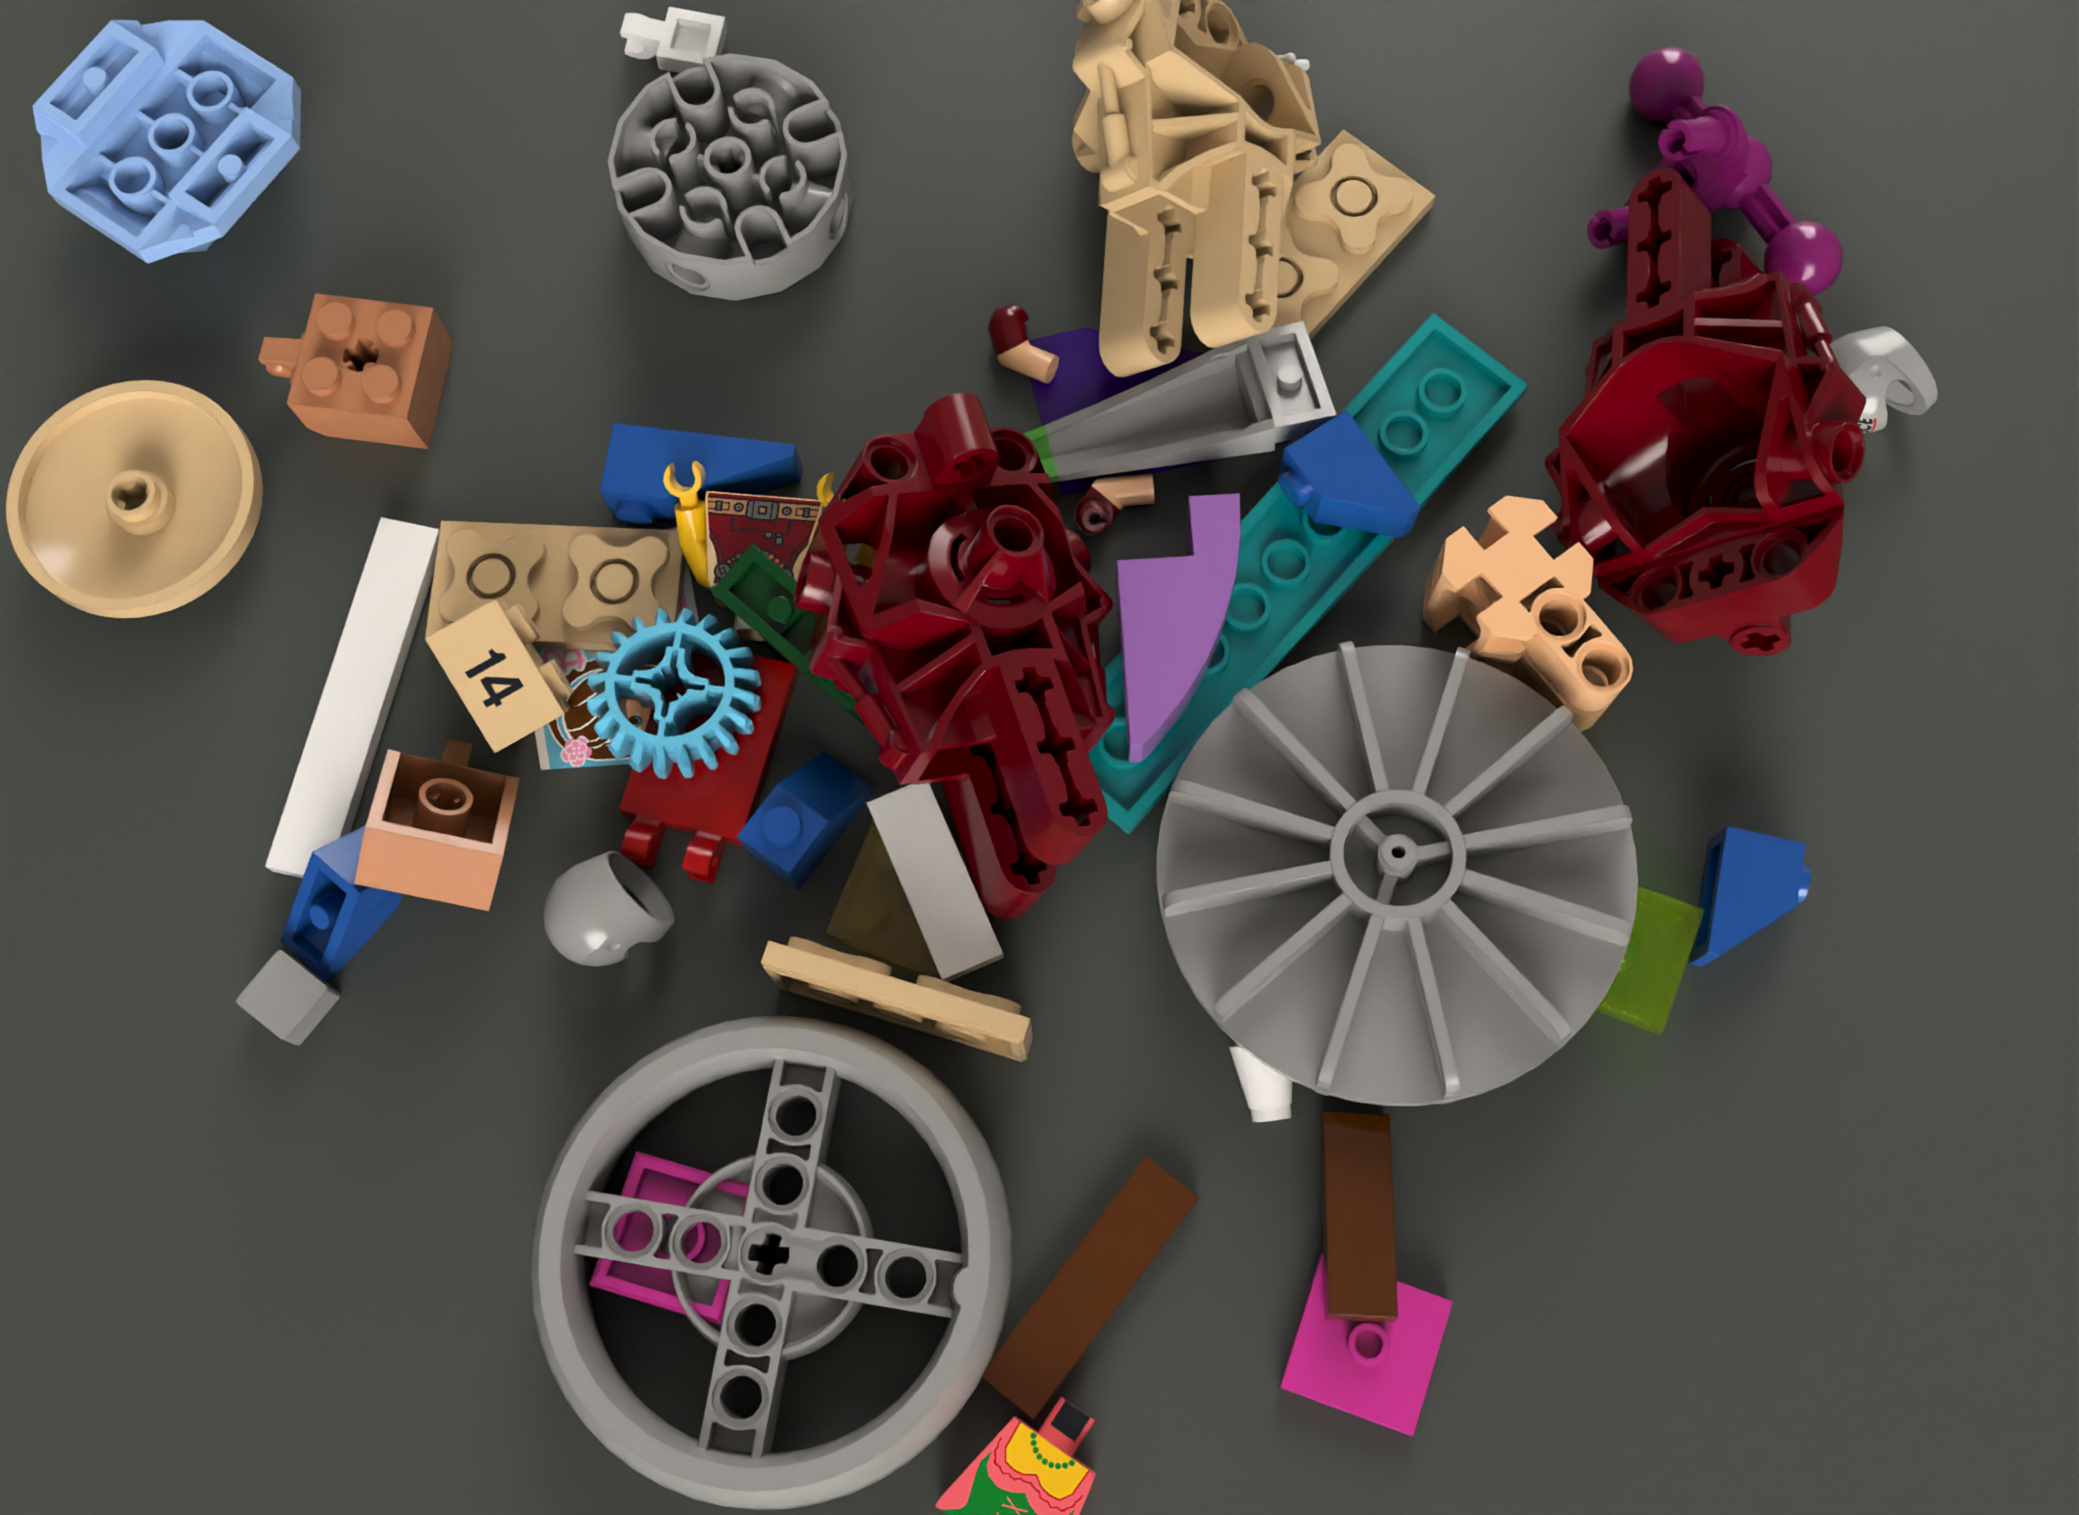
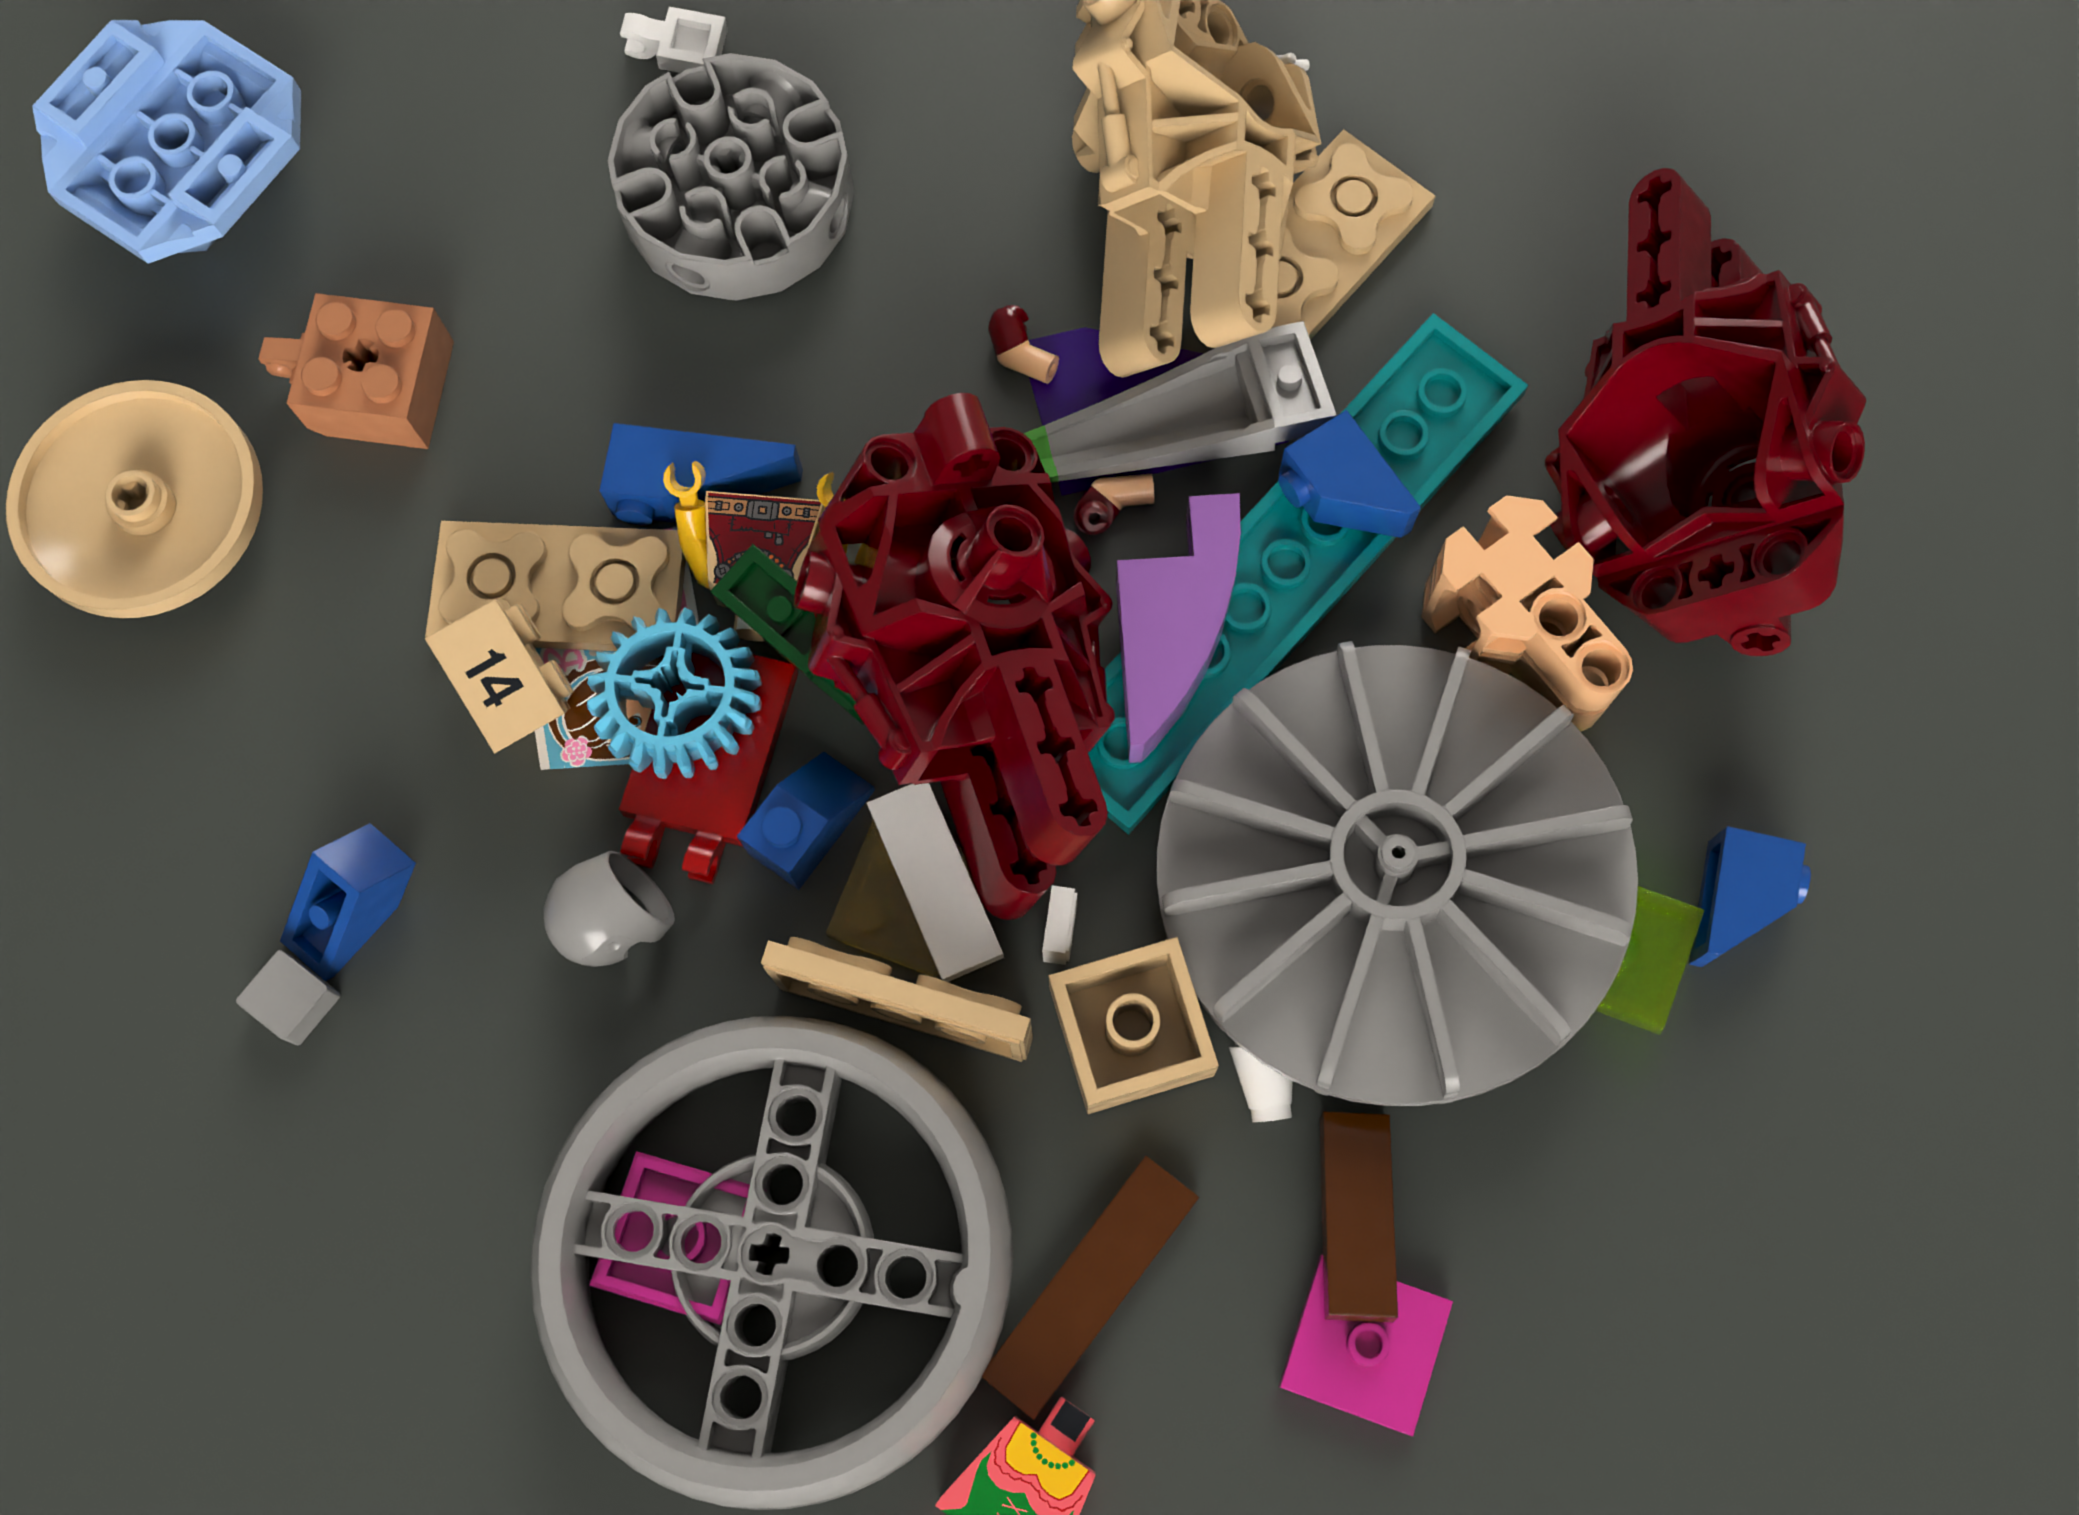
(356, 694): white tile -> none
(437, 828): nougat hinge -> none
(1060, 925): none -> white tile
(1132, 1025): none -> tan brick
(1722, 168): magenta connector -> none
(1875, 364): light grey helmet -> none

